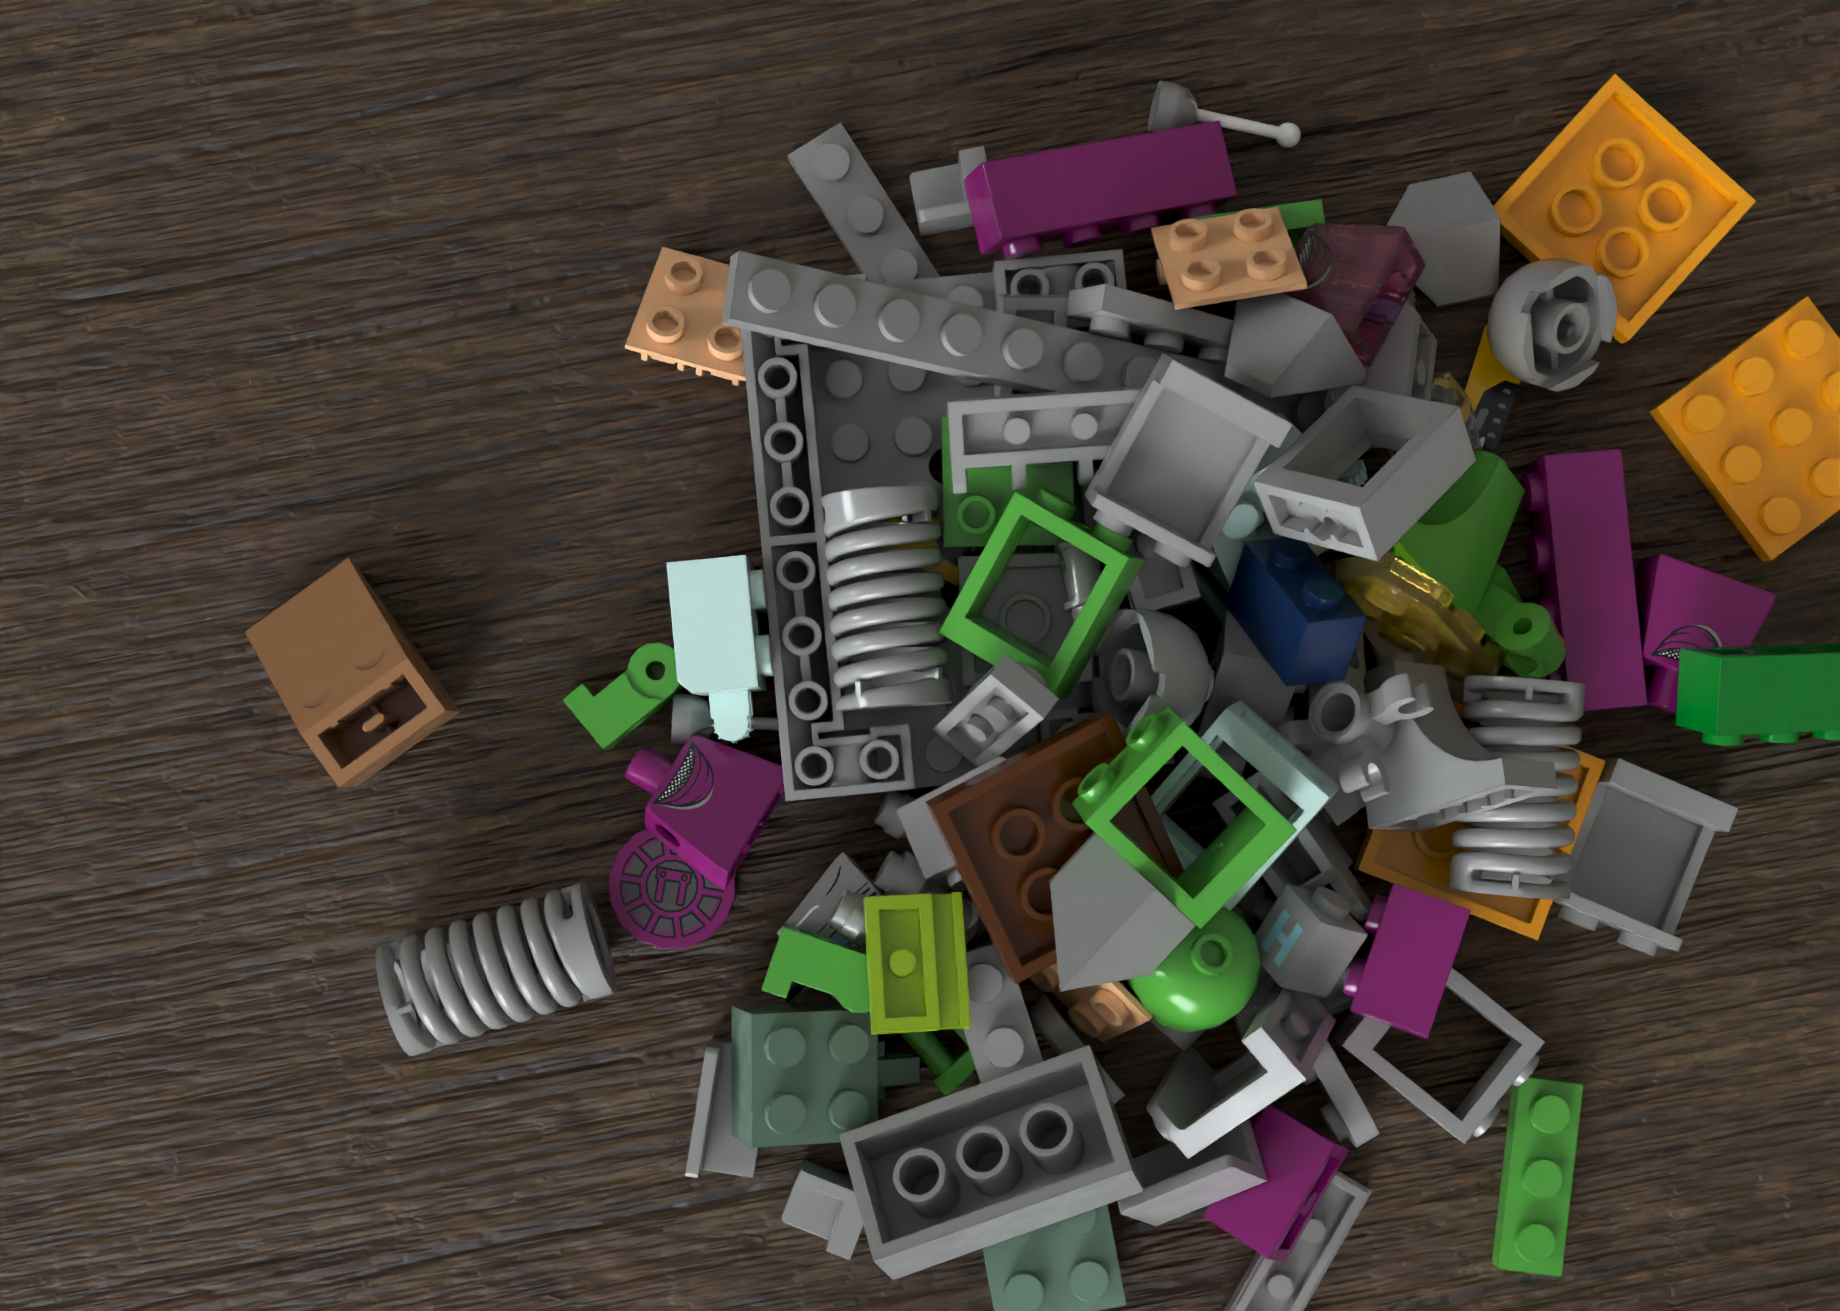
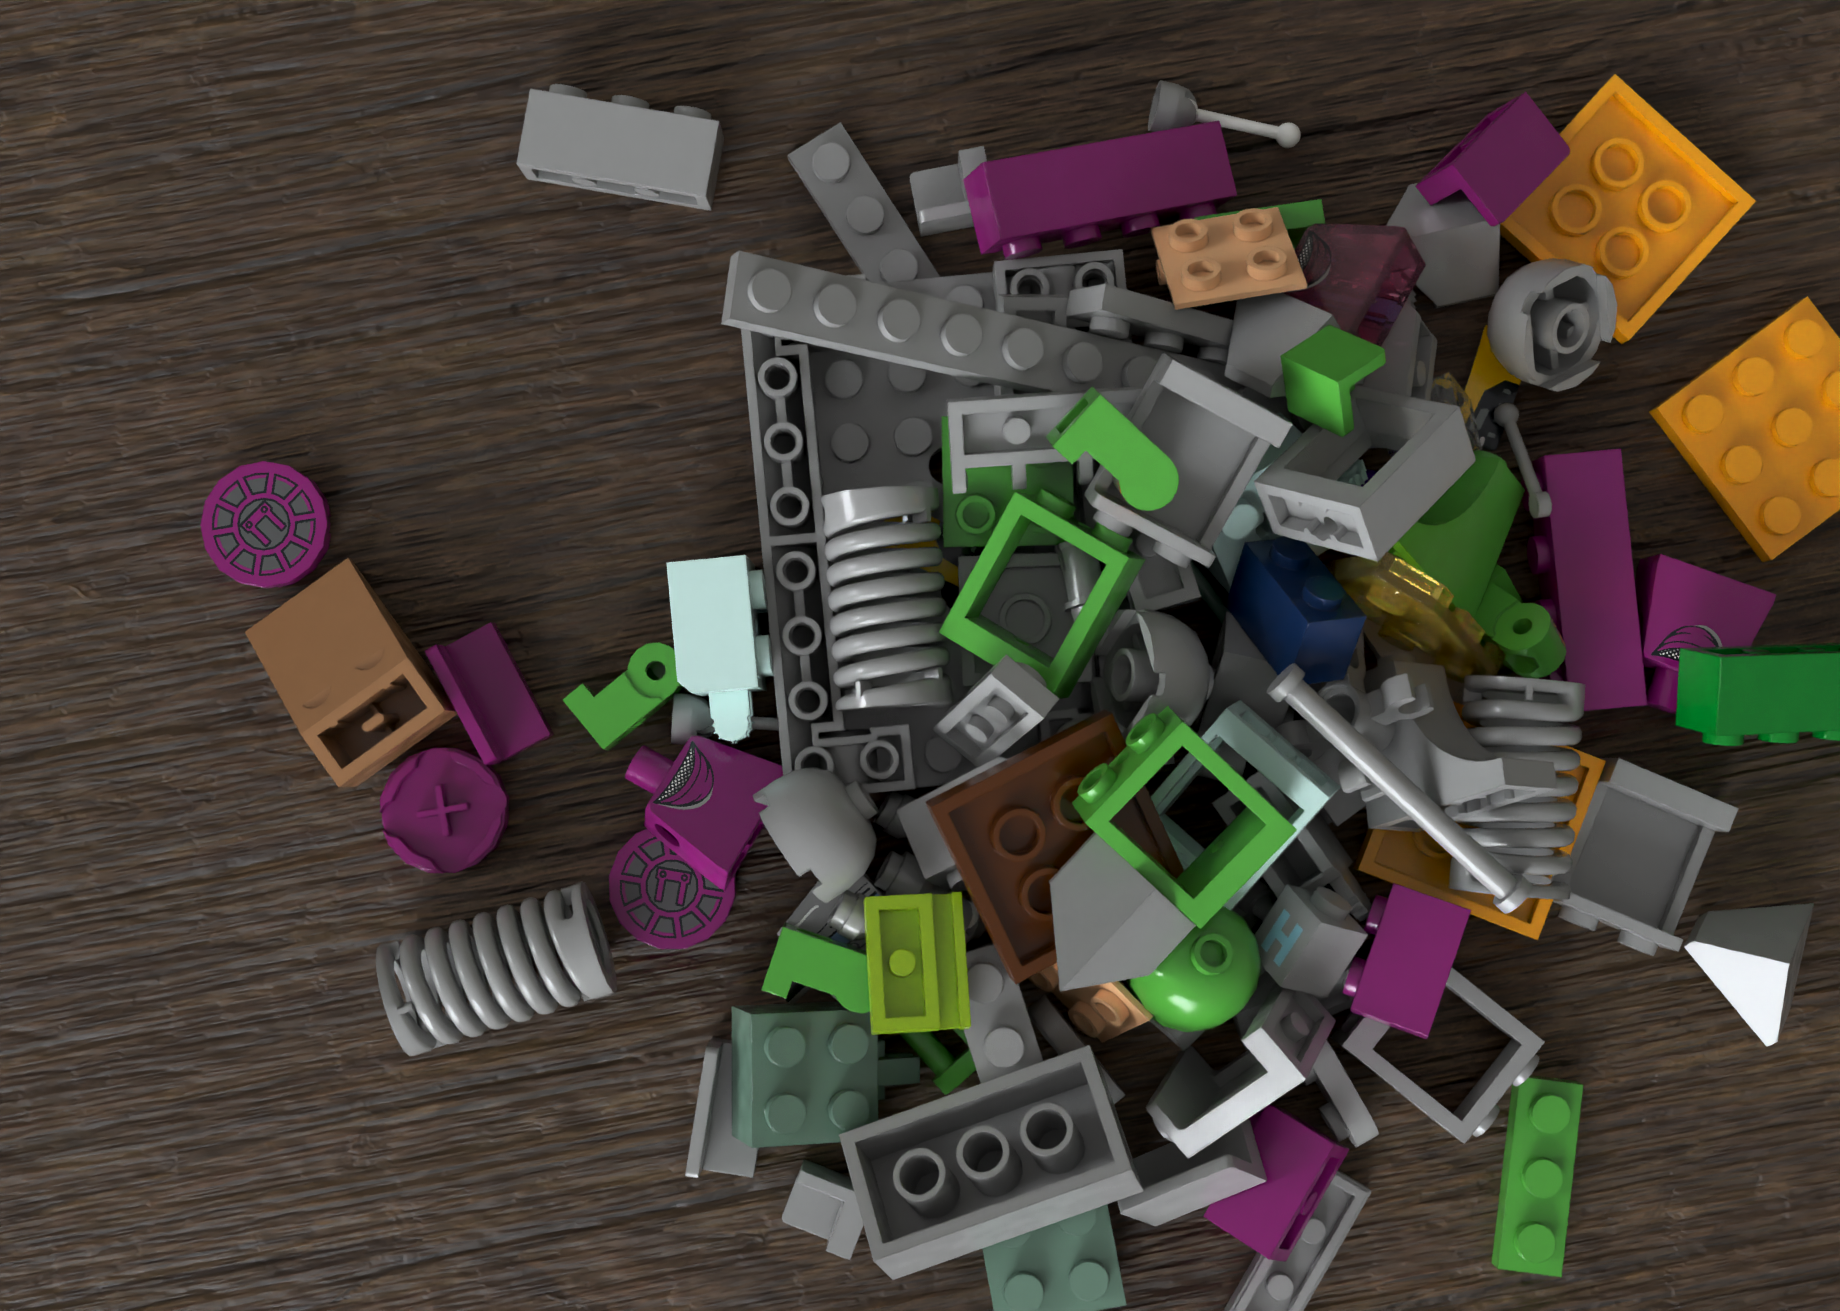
(266, 525): none -> tile
(444, 810): none -> magenta tile
(489, 694): none -> magenta panel
(621, 147): none -> light grey brick
(683, 318): light nougat hinge -> none
(821, 827): none -> light grey cylinder
(1137, 465): none -> bright green leg
(1324, 372): none -> bright green panel
(1499, 160): none -> magenta panel
(1508, 889): none -> light grey bar
(1539, 502): none -> light grey hinge
(1754, 960): none -> light grey slope

